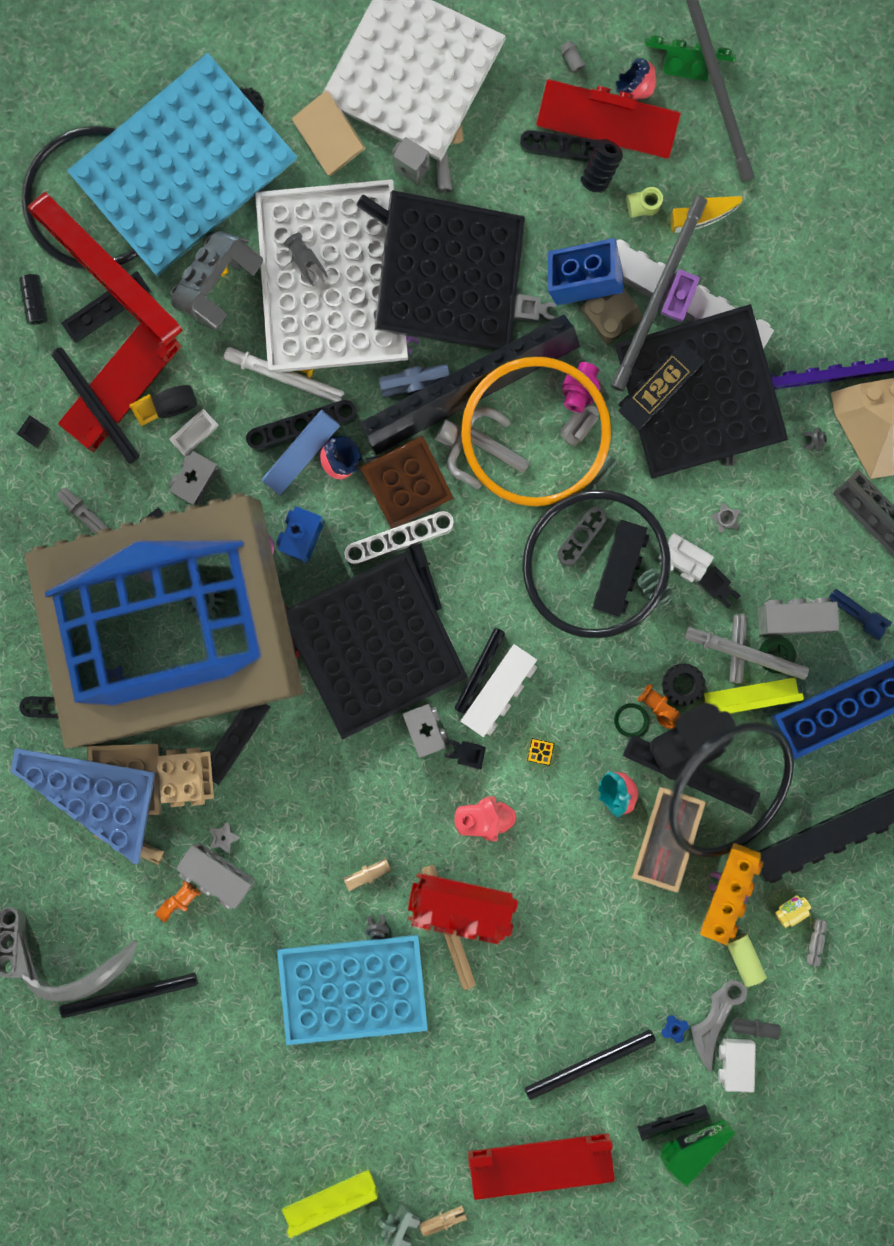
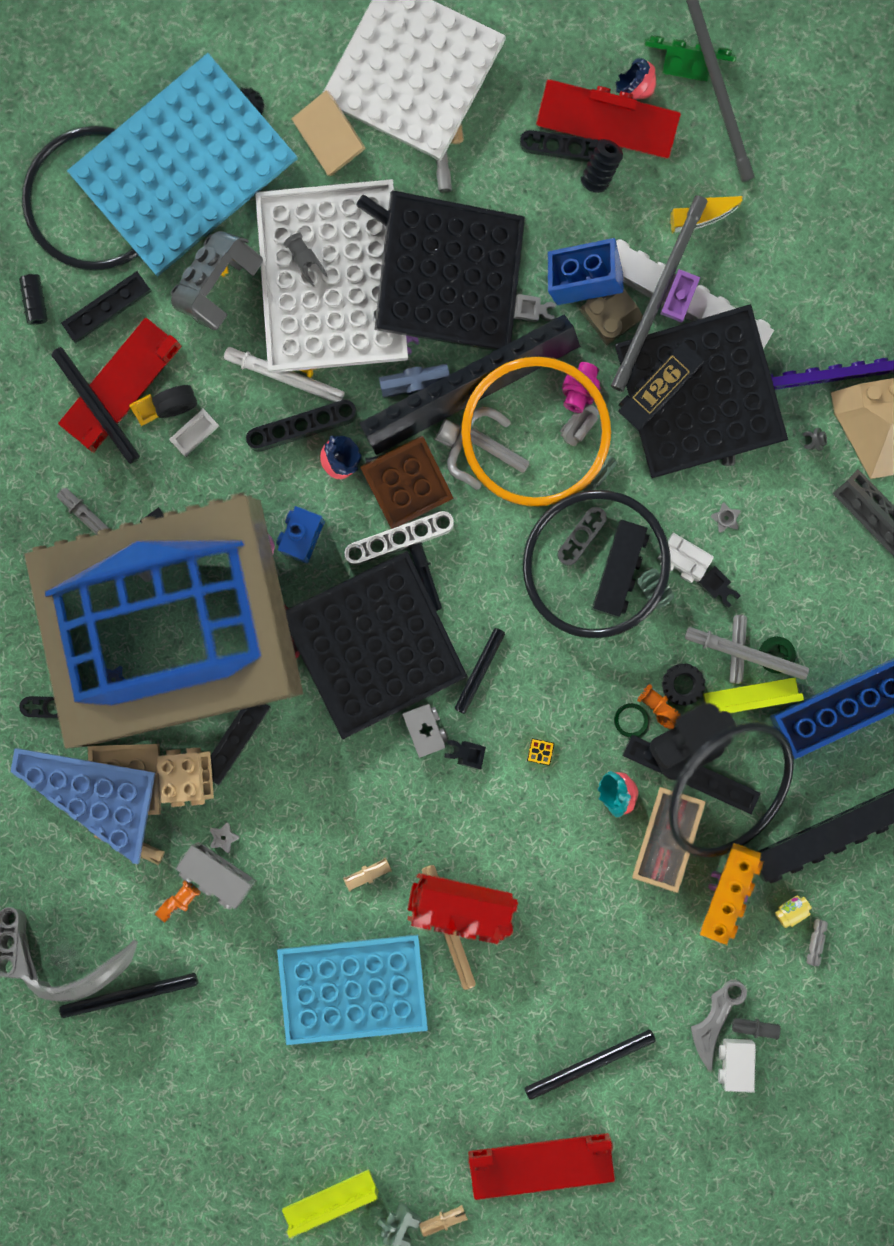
(33, 431): black plate -> none
(104, 269): red beam -> none
(193, 491): light grey brick -> none
(211, 606): sand green gear -> none
(300, 452): medium blue tile -> none
(377, 931): dark grey plate -> none
(410, 160): light grey brick -> none
(484, 819): coral head -> none
(498, 691): white brick -> none
(572, 56): light grey pin -> none
(638, 206): yellowish green piece -> none
(673, 1122): black pin -> none
(676, 1035): blue plate -> none
(693, 1151): green slope -> none
(746, 960): yellowish green pin -> none
(798, 617): light grey brick -> none
(873, 623): dark blue piece -> none

